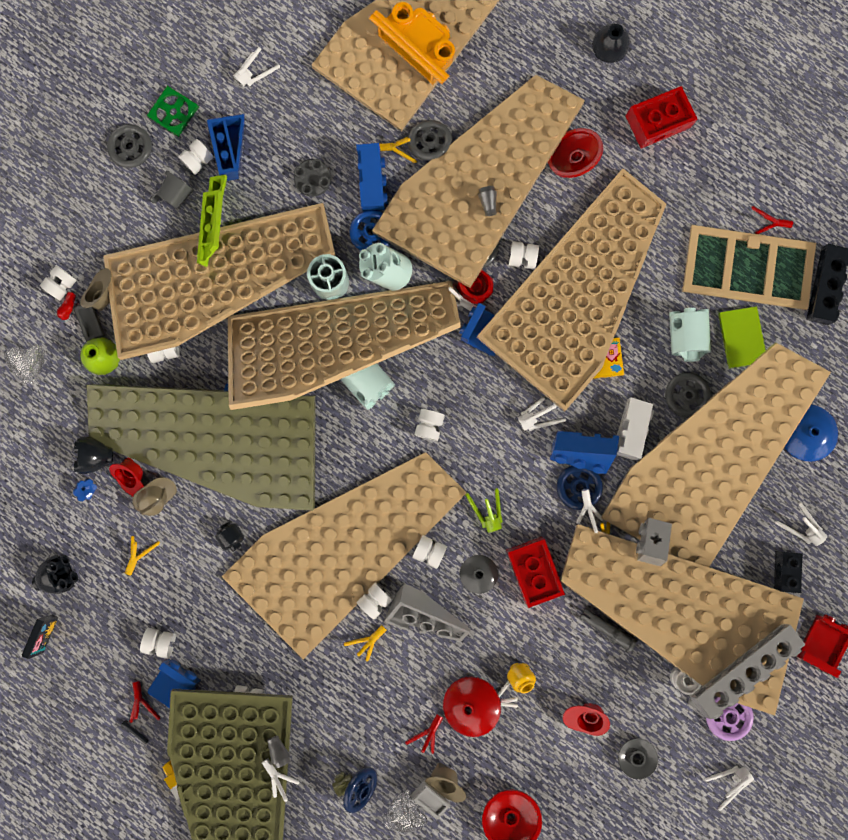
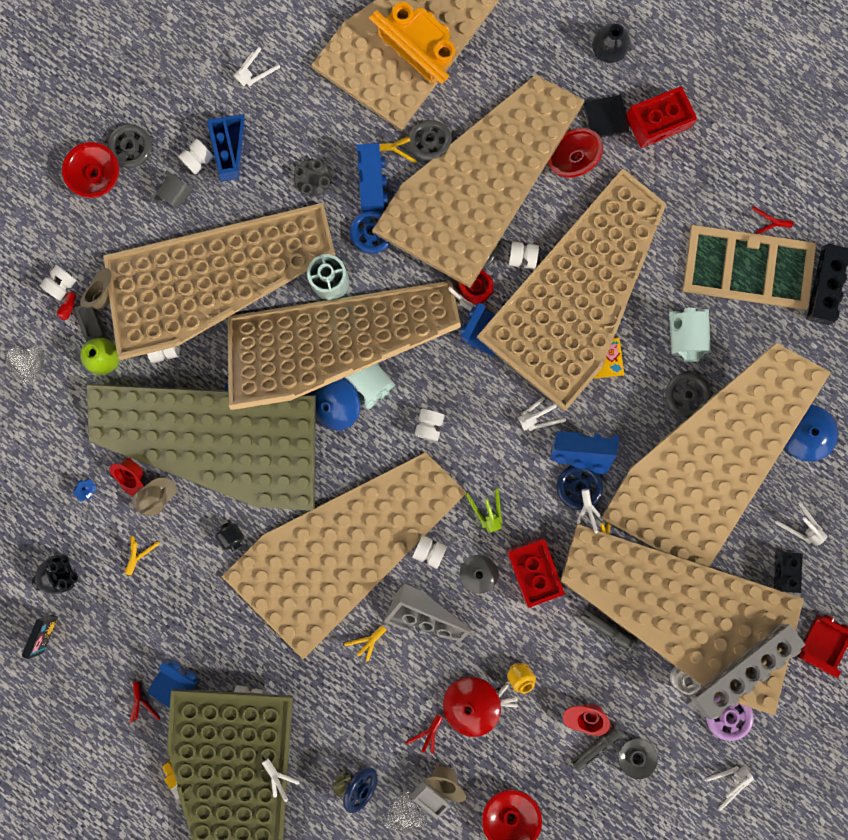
(83, 162): none -> red dish
(91, 455): black piece -> none
(125, 724): black piece -> none
(157, 643): white wheel -> none
(176, 130): green piece -> none
(211, 219): lime wedge -> none
(278, 752): flat silver cone -> none
(342, 403): none -> blue dish
(374, 601): white wheel -> none
(385, 266): light aqua cylinder -> none
(488, 199): flat silver cone -> none
(605, 742): none -> dark grey pin
(606, 116): none -> black tile
(634, 428): white wedge -> none
(654, 542): light grey brick -> none
(741, 336): lime tile -> none

